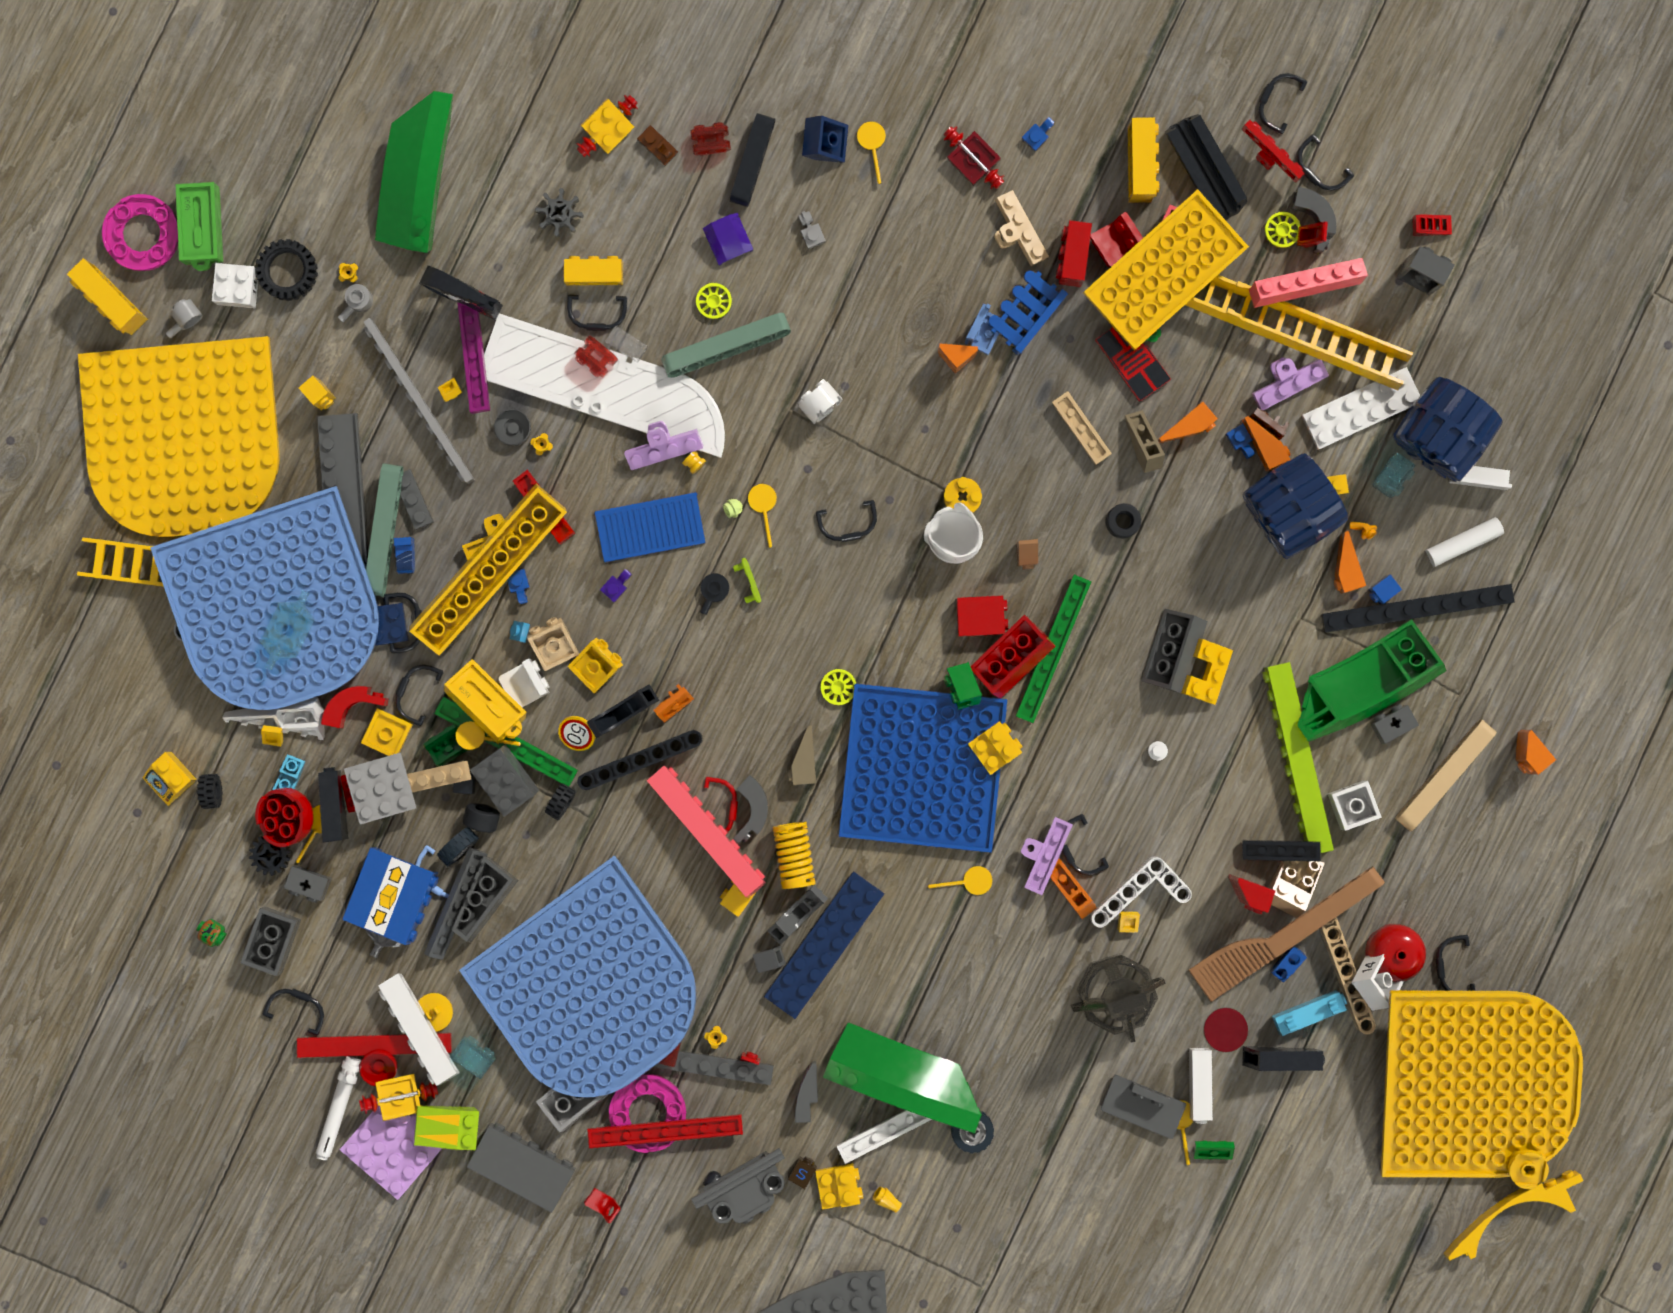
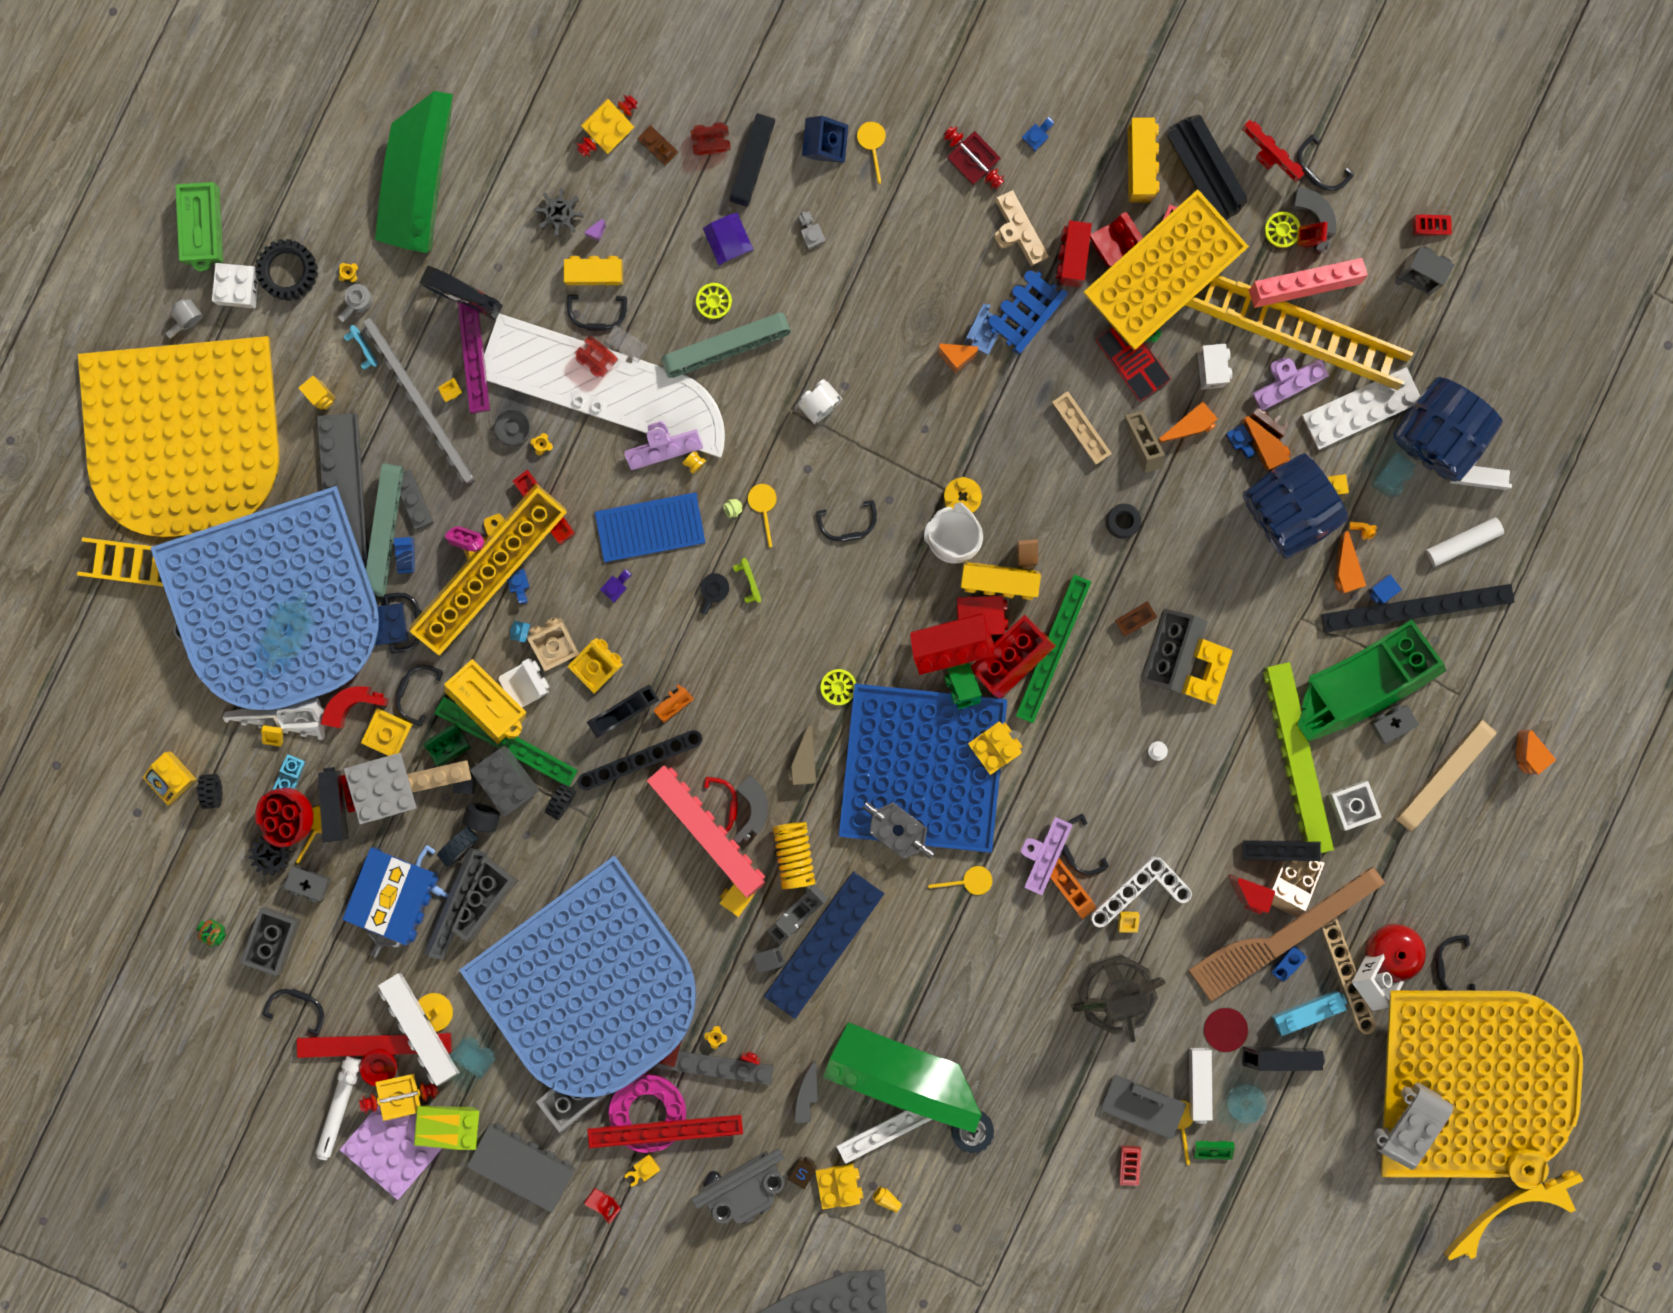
(106, 296): yellow brick -> none
(119, 216): dark pink plate -> none
(366, 350): none -> medium azure piece
(465, 539): none -> dark pink plate
(471, 736): yellow piece -> none
(576, 733): piece -> none
(595, 232): none -> medium lavender slope
(644, 1169): none -> yellow plate
(914, 832): none -> flat silver plate
(951, 644): none -> red slope
(1000, 579): none -> yellow slope
(1130, 1150): none -> red slope
(1136, 618): none -> reddish brown plate
(1214, 366): none -> white brick
(1254, 1111): none -> clear light blue plate
(1266, 94): black piece -> none
(1416, 1126): none -> light grey container

